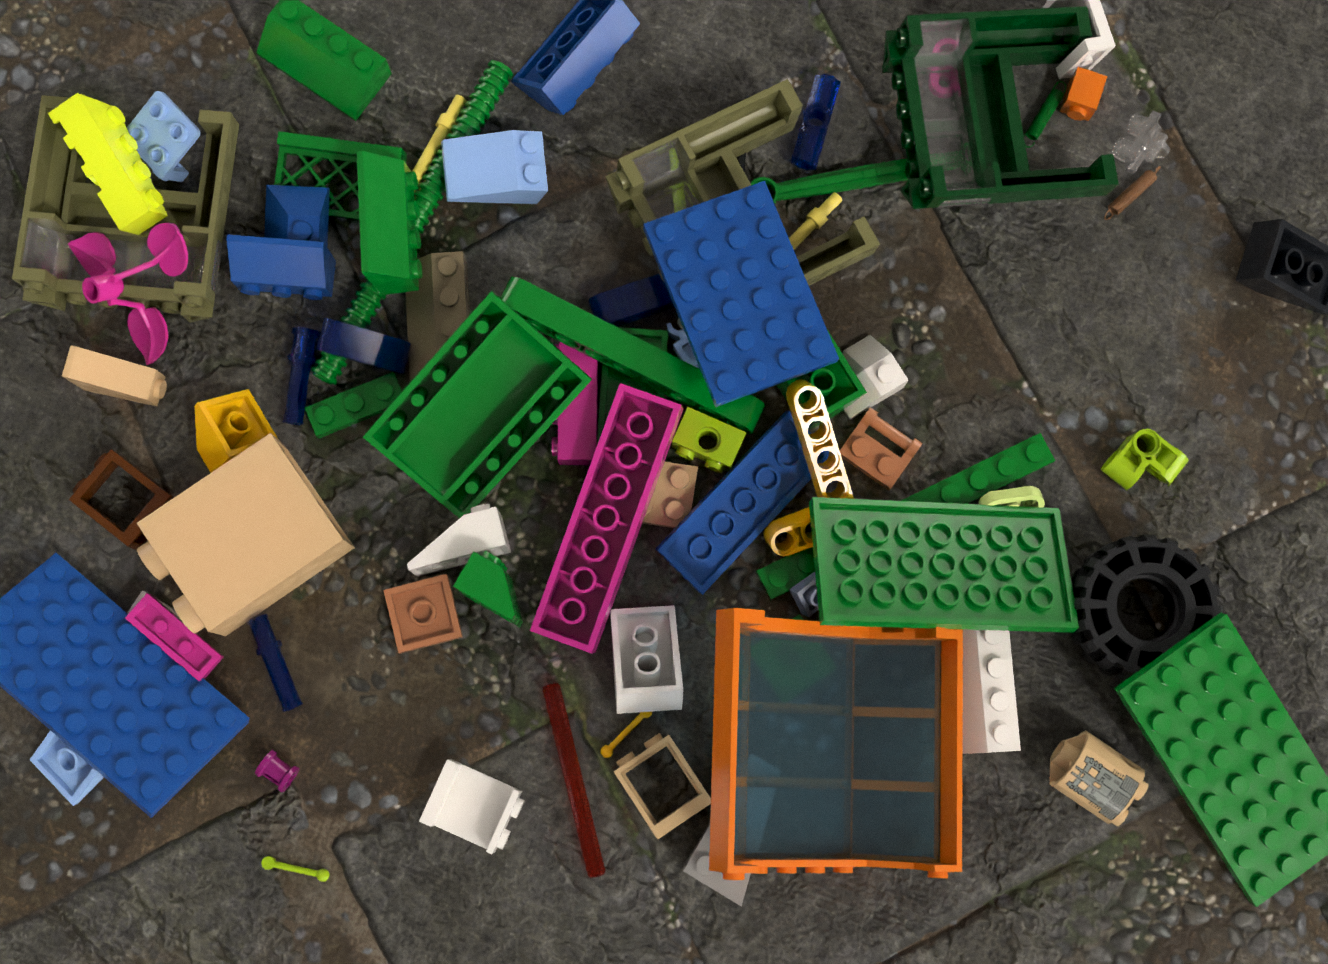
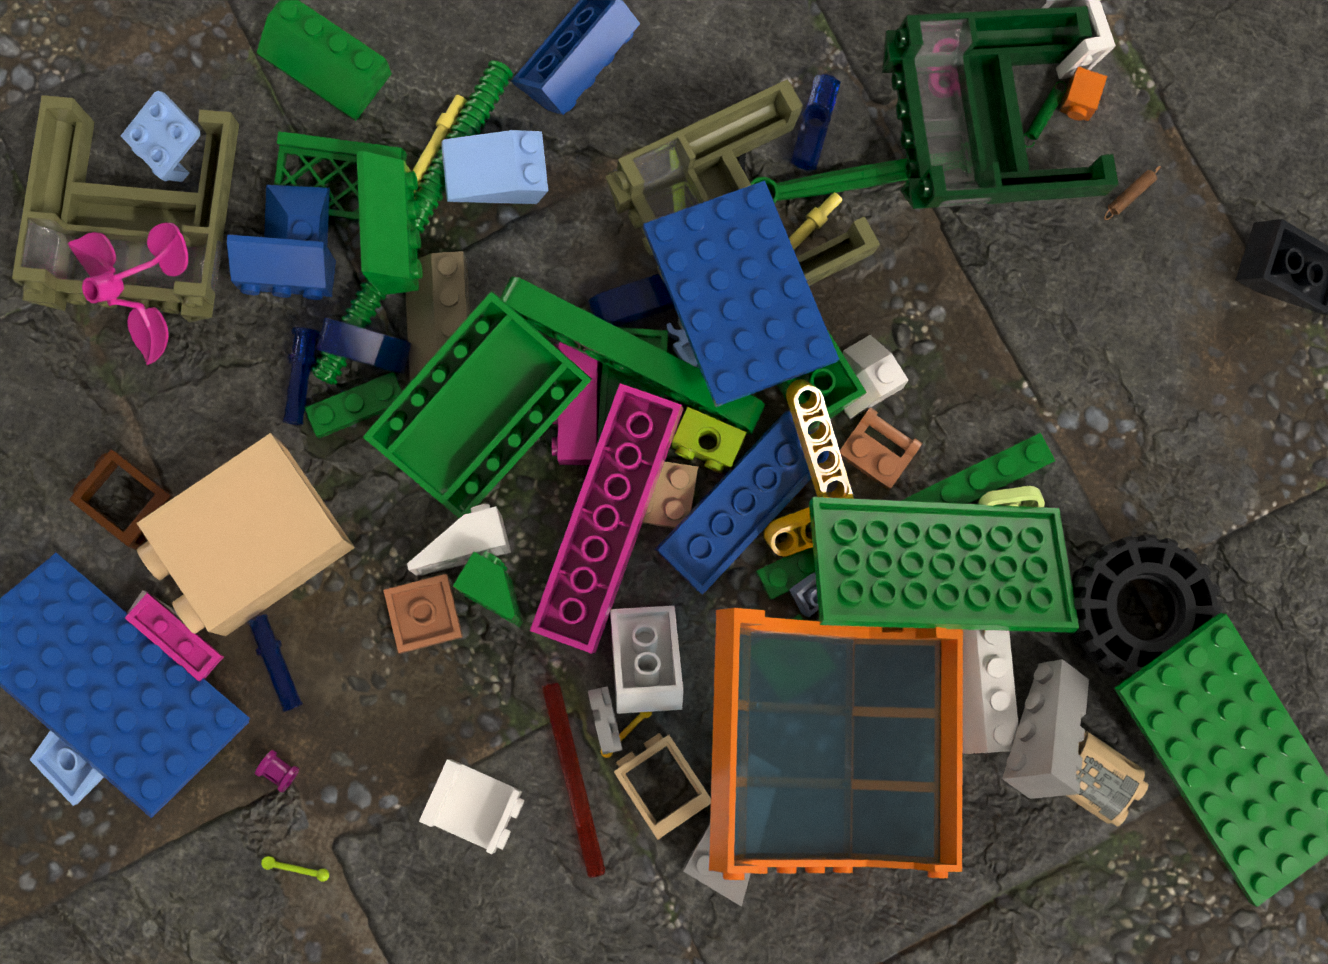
(111, 161): neon yellow wedge -> none
(114, 376): tan slope -> none
(228, 427): yellow slope -> none
(605, 720): none -> light grey plate
(1049, 733): none -> light grey wedge
(1129, 463): lime piece -> none
(1147, 144): clear hips -> none

